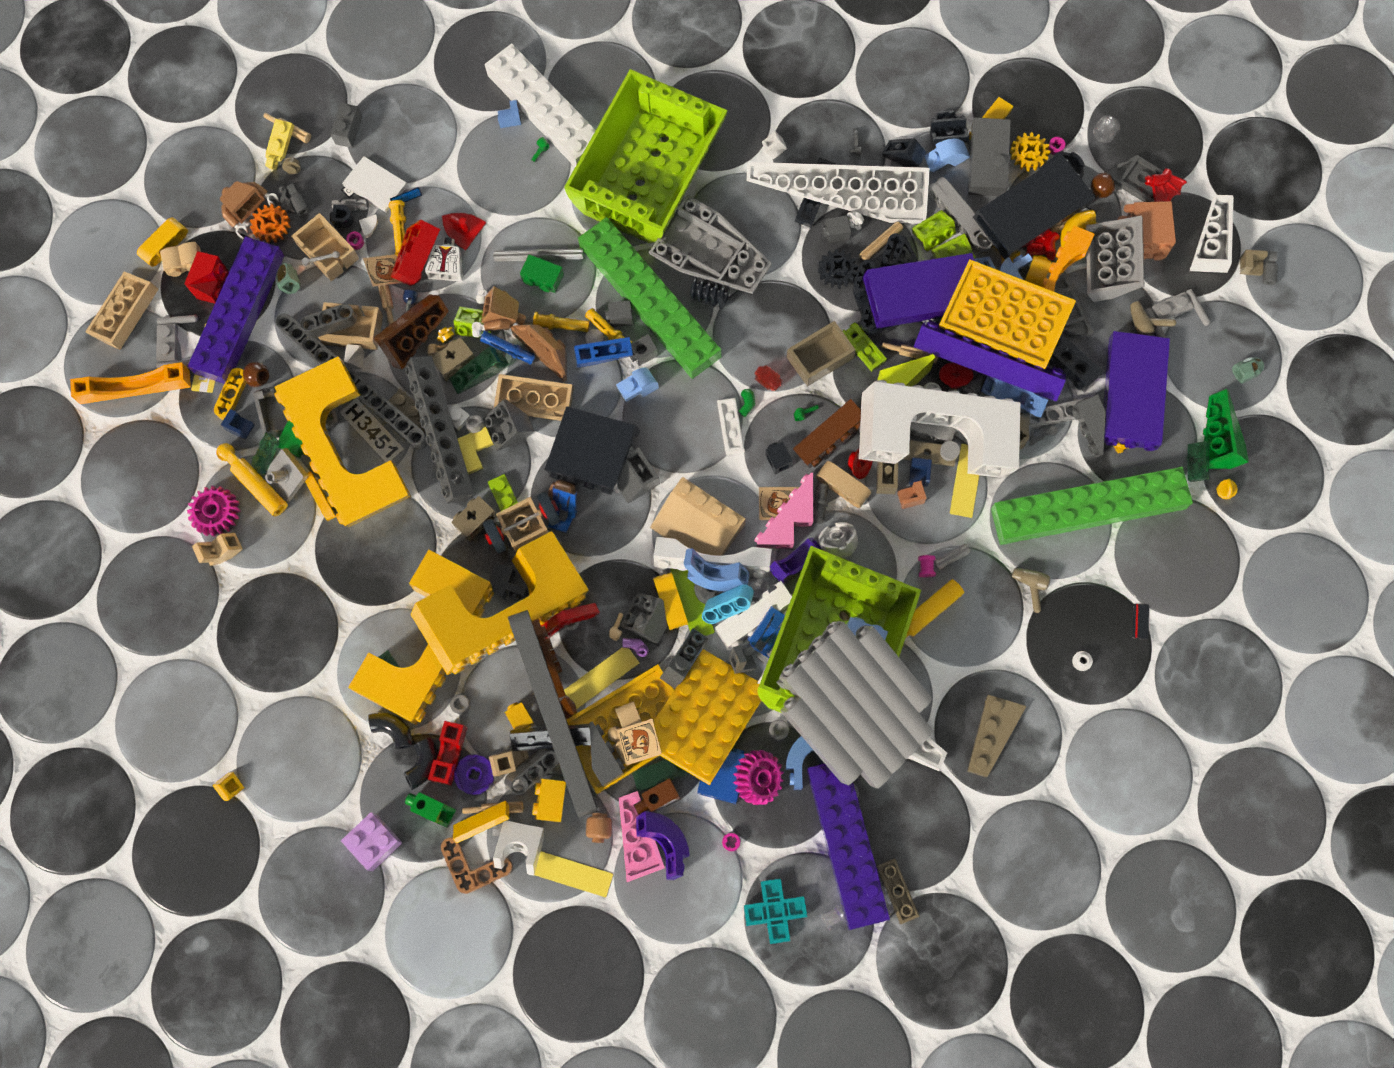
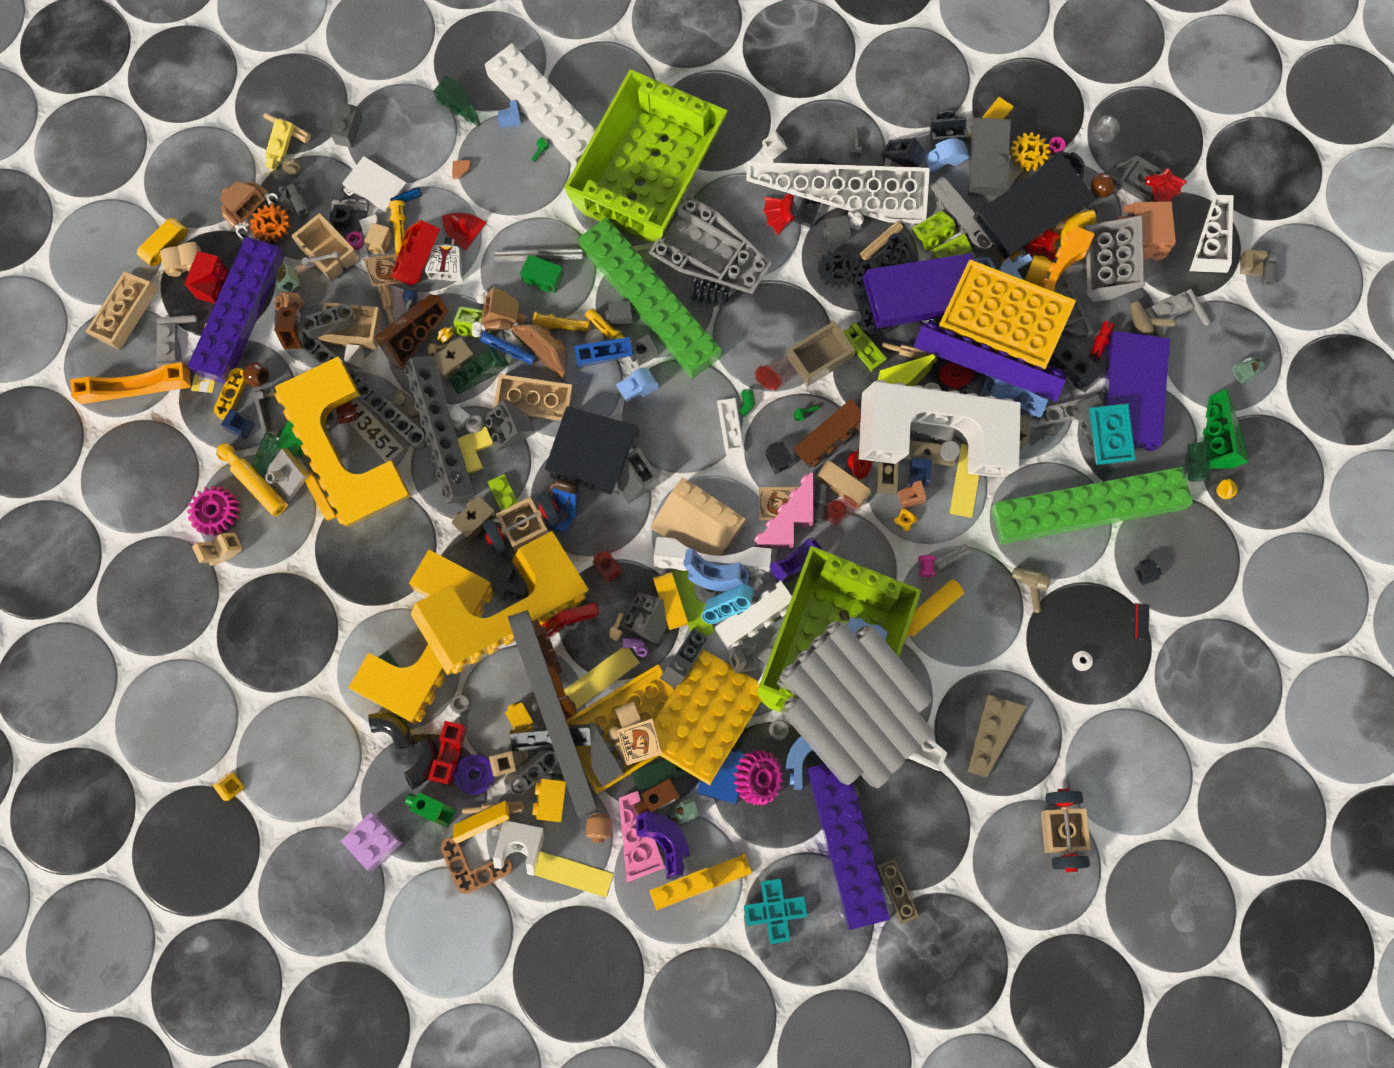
(285, 297): none -> medium nougat head
(288, 326): none -> reddish brown torso
(347, 413): none -> clear red plate
(378, 238): none -> tan brick
(453, 96): none -> clear green slope
(459, 168): none -> nougat tile
(610, 573): none -> clear red brick
(683, 811): none -> sand green rock
(700, 882): none -> yellow bracket
(737, 843): dark pink bush -> none
(777, 620): blue piece -> none
(779, 212): none -> red arm
(836, 517): none -> clear red brick
(839, 540): white cylinder -> none
(904, 513): none -> yellow plate
(1066, 830): none -> brick
(1102, 339): none -> red pin
(1112, 434): none -> teal tile
(1147, 571): none -> black plate

